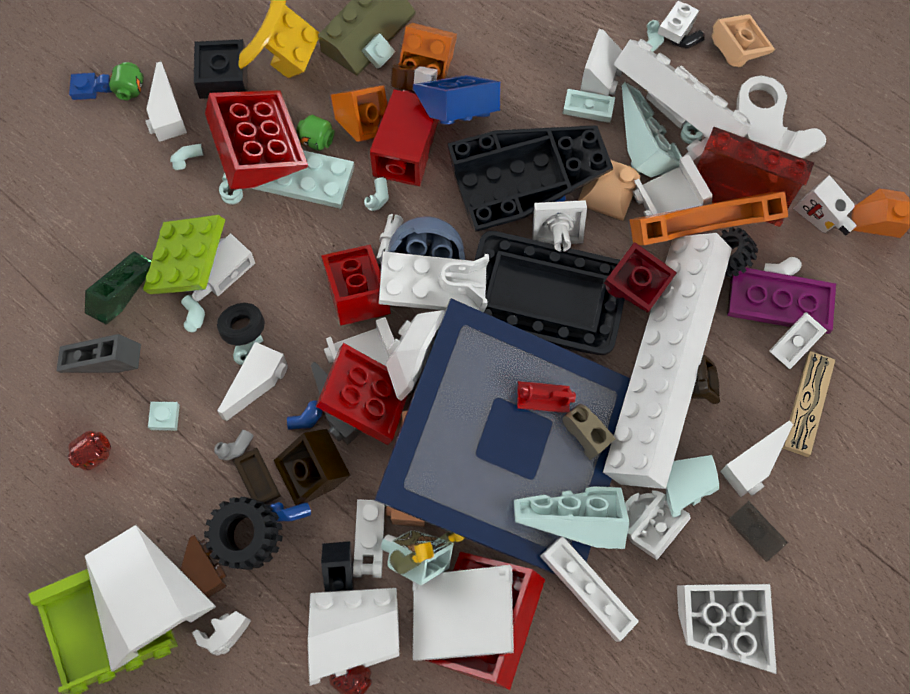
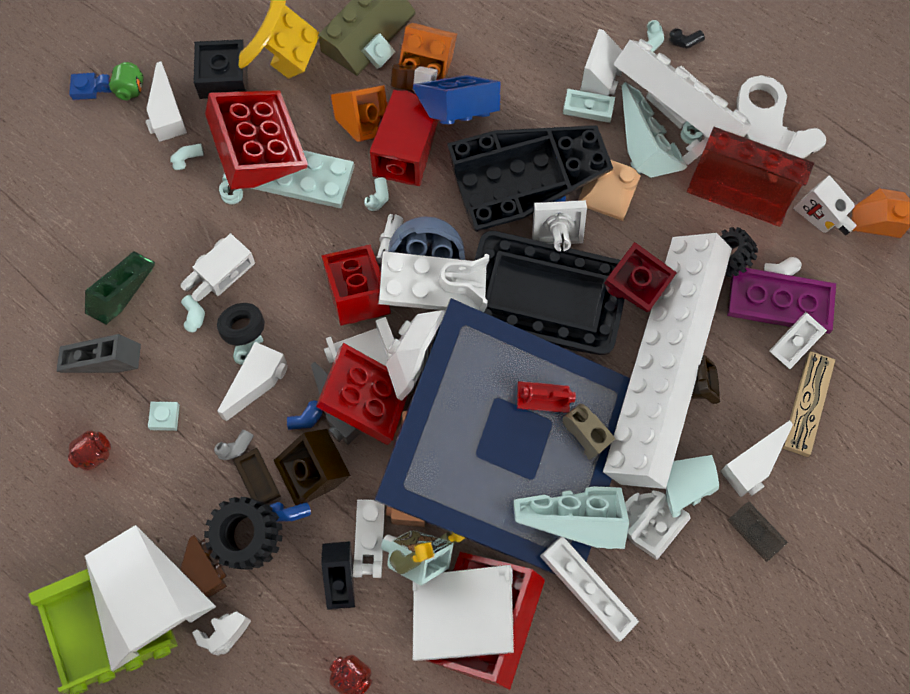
(184, 255): lime plate -> none
(315, 132): bright green head -> none
(351, 630): white wedge -> none
(674, 190): white panel -> none
(678, 22): white plate -> none
(708, 217): orange arch -> none
(730, 622): white wedge -> none
(740, 39): light nougat slope -> none

